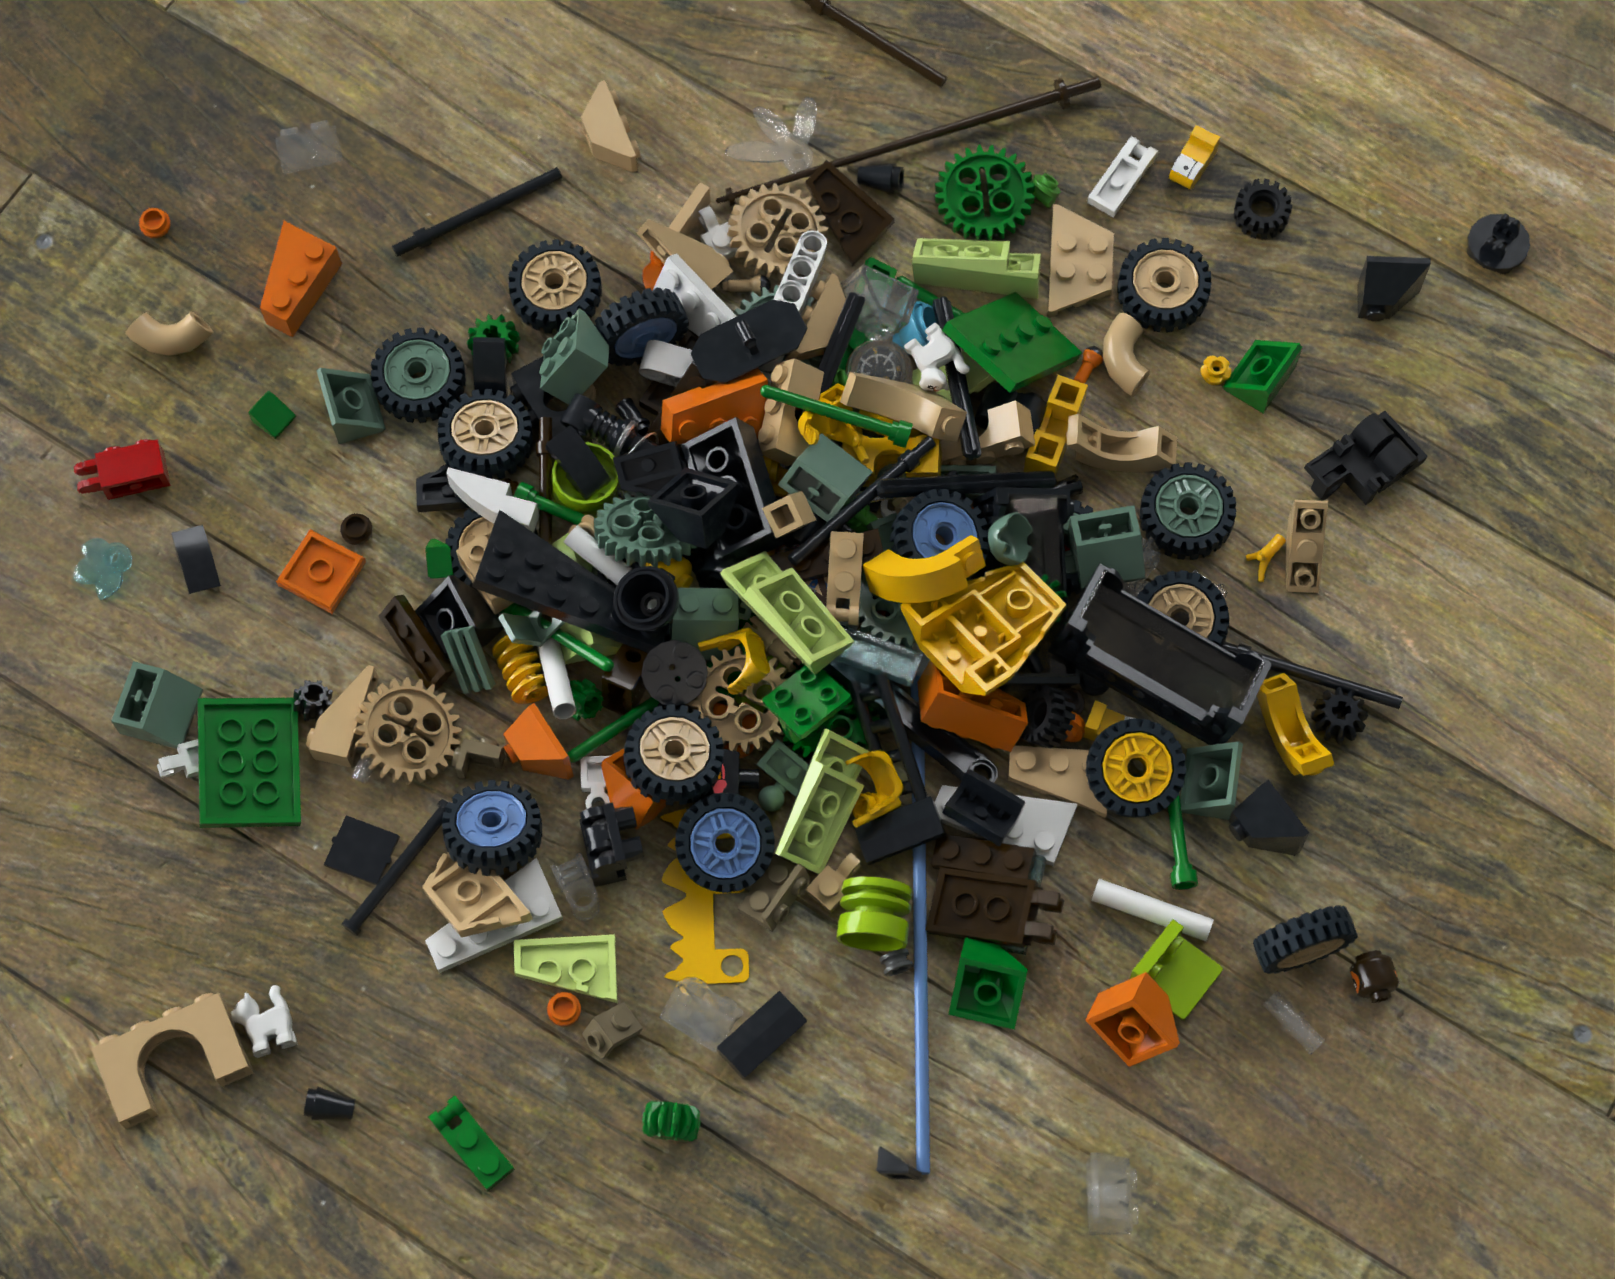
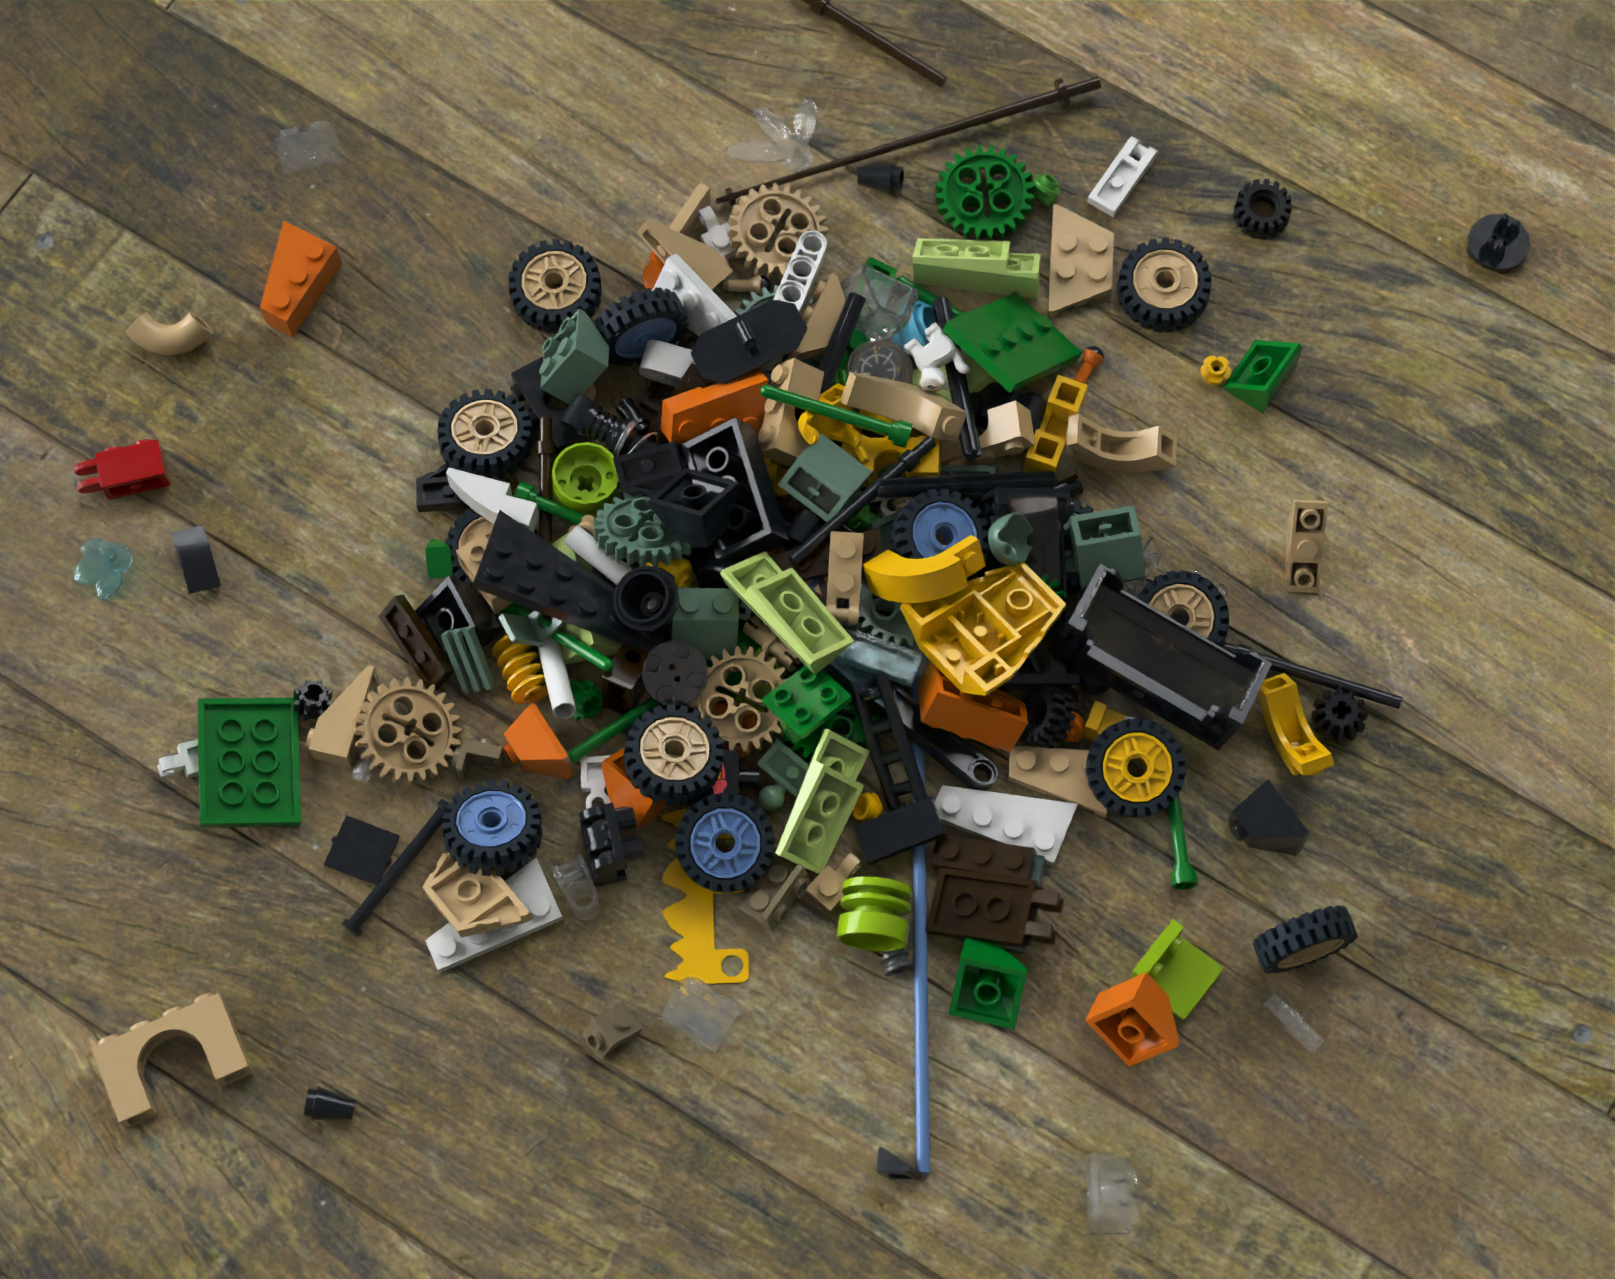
(154, 223): orange plate -> none
(156, 706): sand green slope -> none
(265, 1026): white animal -> none
(271, 414): green slope -> none
(321, 571): orange plate -> none
(350, 404): sand green slope -> none
(356, 529): dark brown plate -> none
(412, 354): wheel -> none
(424, 237): black bar -> none
(472, 1144): green plate -> none
(489, 364): black slope -> none
(496, 329): green gear -> none
(564, 1009): orange plate -> none
(570, 963): yellowish green wing -> none
(578, 462): black slope -> none
(608, 130): tan slope -> none
(671, 1121): green gear -> none
(756, 663): yellow helmet -> none
(761, 1034): black piece -> none
(789, 514): tan brick -> none
(848, 210): dark brown wing -> none
(886, 782): yellow helmet -> none
(984, 807): black bracket -> none
(1119, 354): tan cylinder -> none
(1151, 909): white piece -> none
(1194, 489): wheel -> none
(1195, 157): yellow leg -> none
(1211, 780): sand green slope -> none
(1266, 554): yellow bar -> none
(1366, 460): black plate -> none
(1374, 976): dark brown head -> none
(1389, 285): black slope -> none

